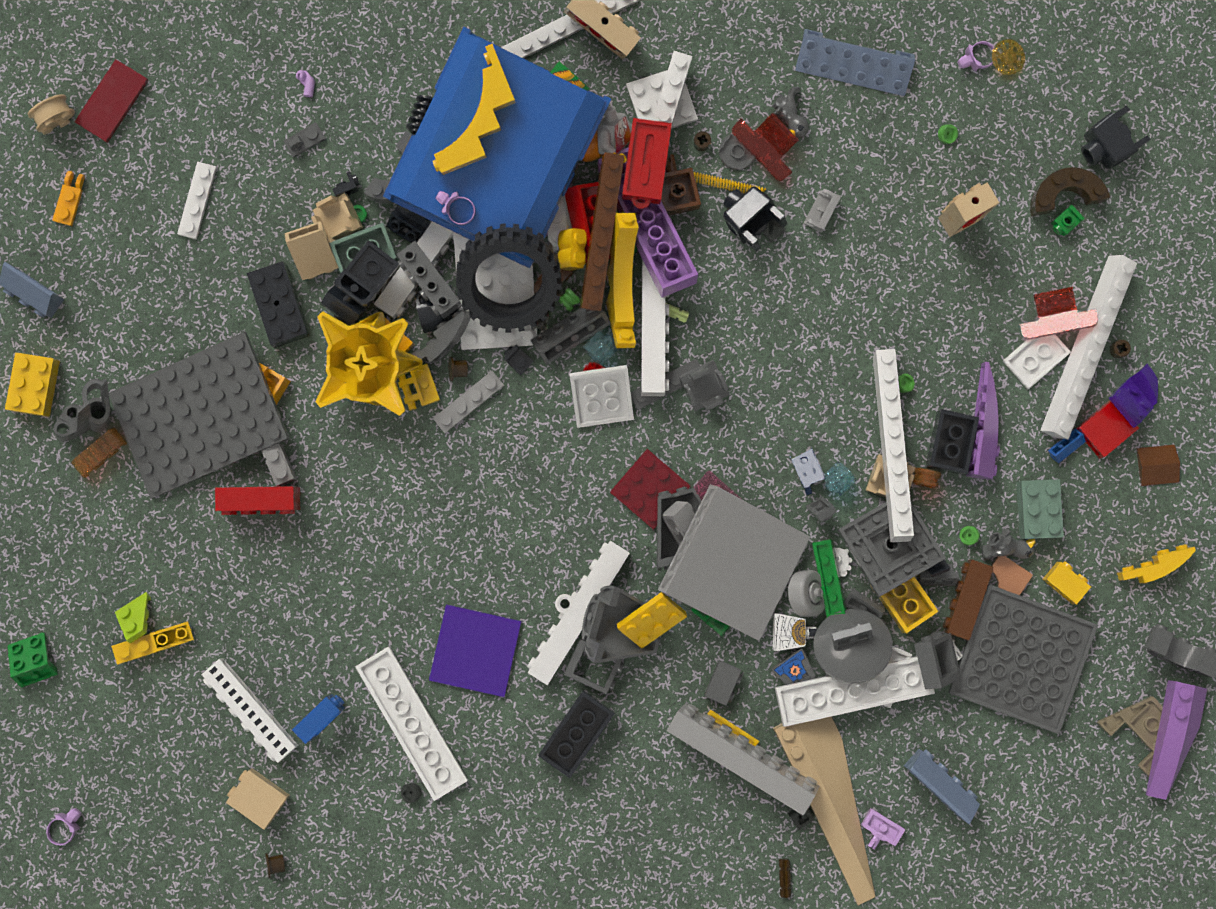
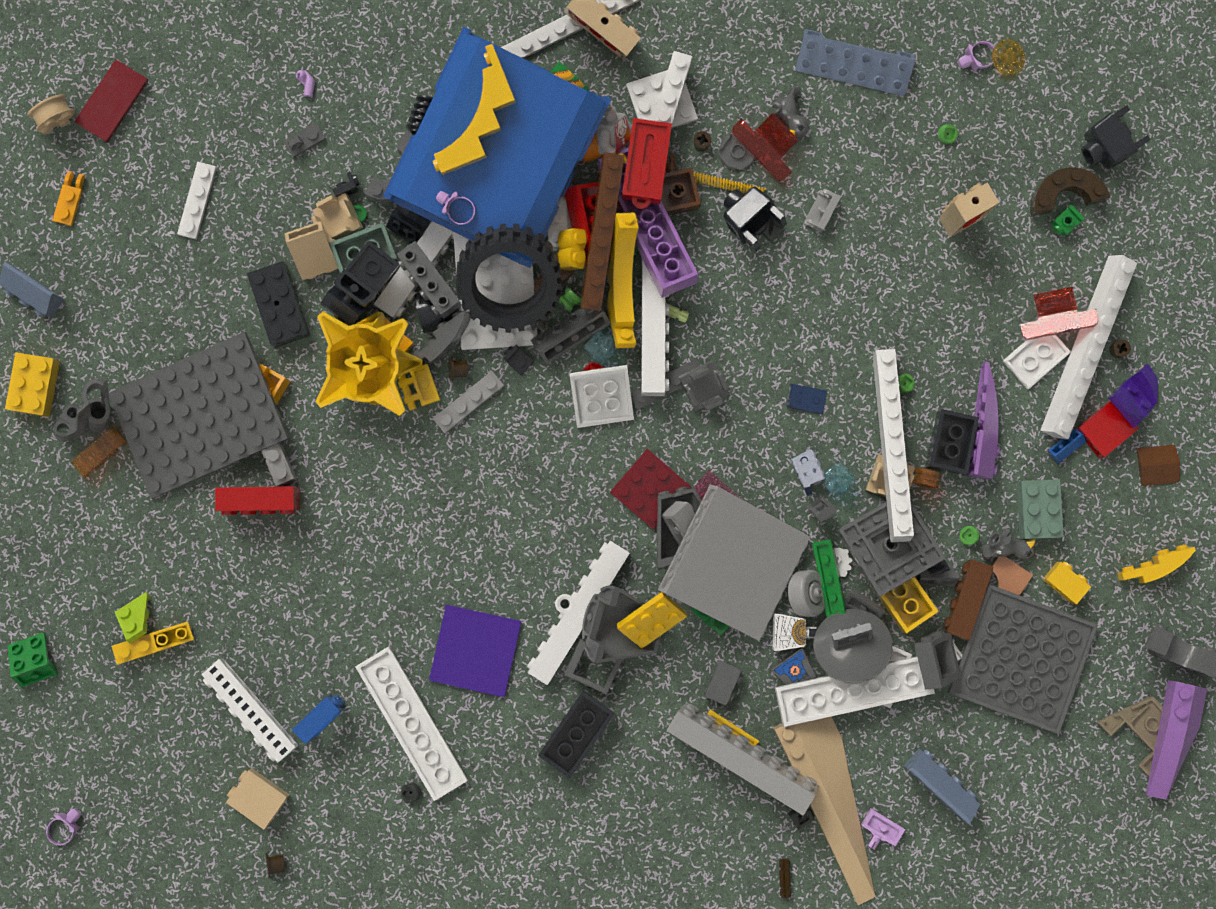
(806, 399): none -> dark blue piece

